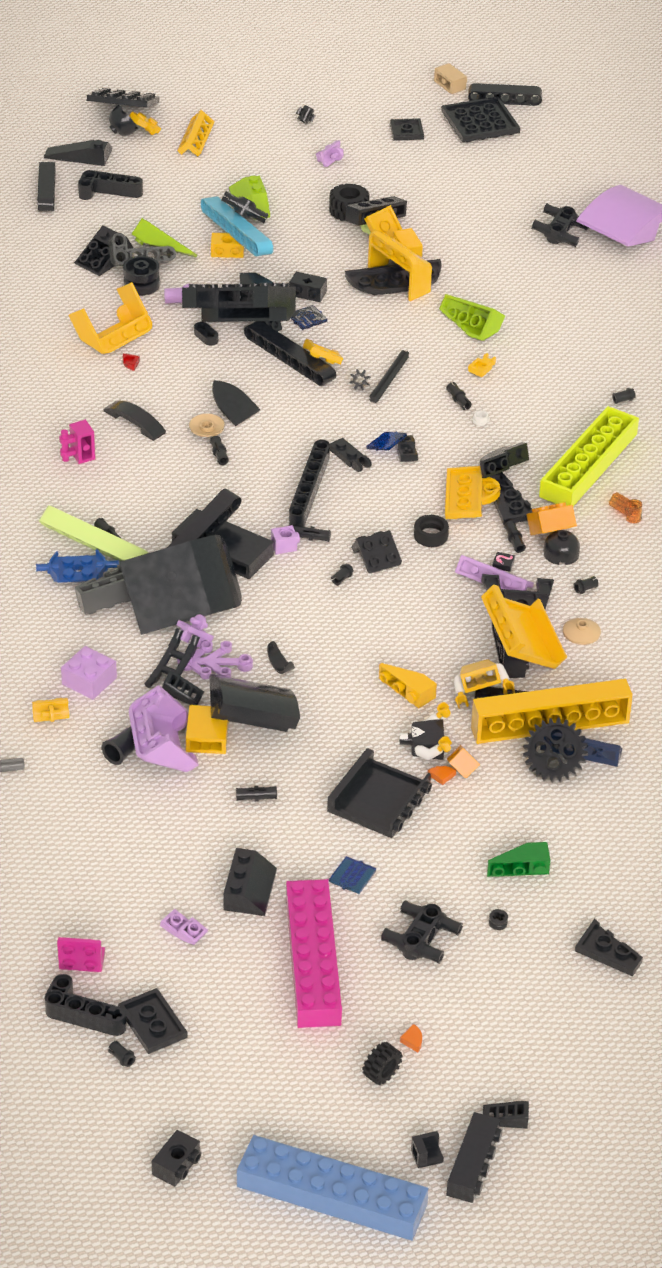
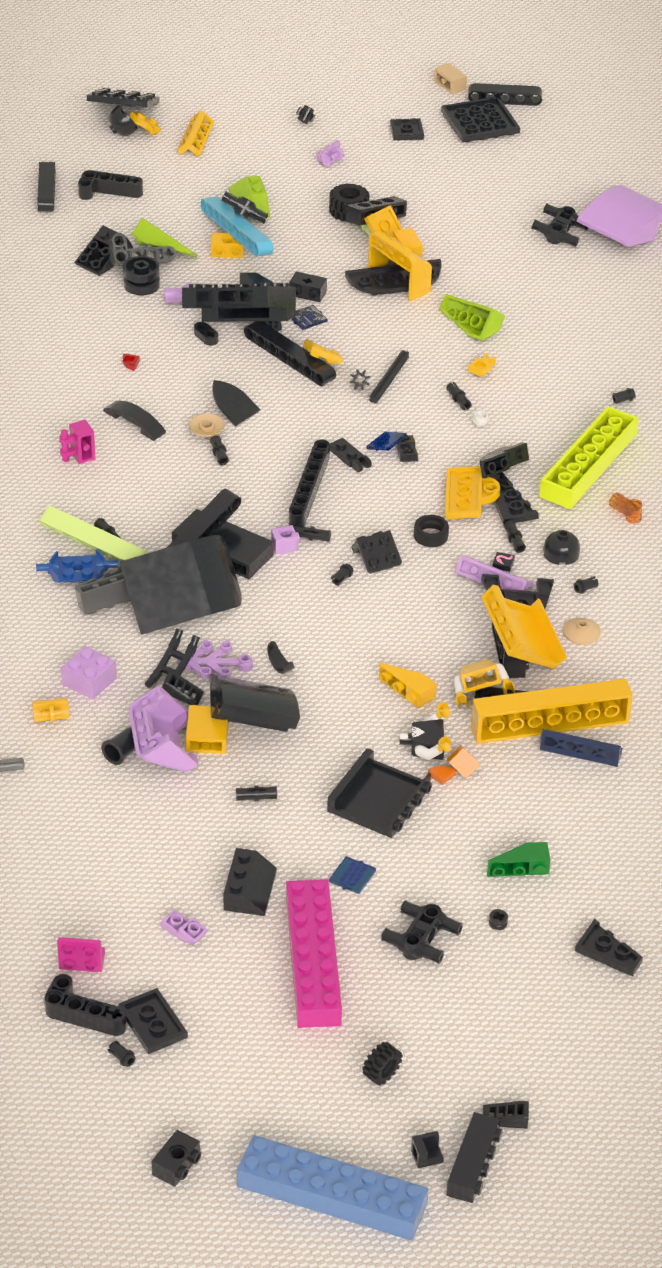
(86, 152): black wedge -> none
(133, 323): yellow windscreen -> none
(198, 623): lavender hips -> none
(412, 1038): orange tile -> none
(551, 518): light orange brick -> none
(569, 739): black gear -> none

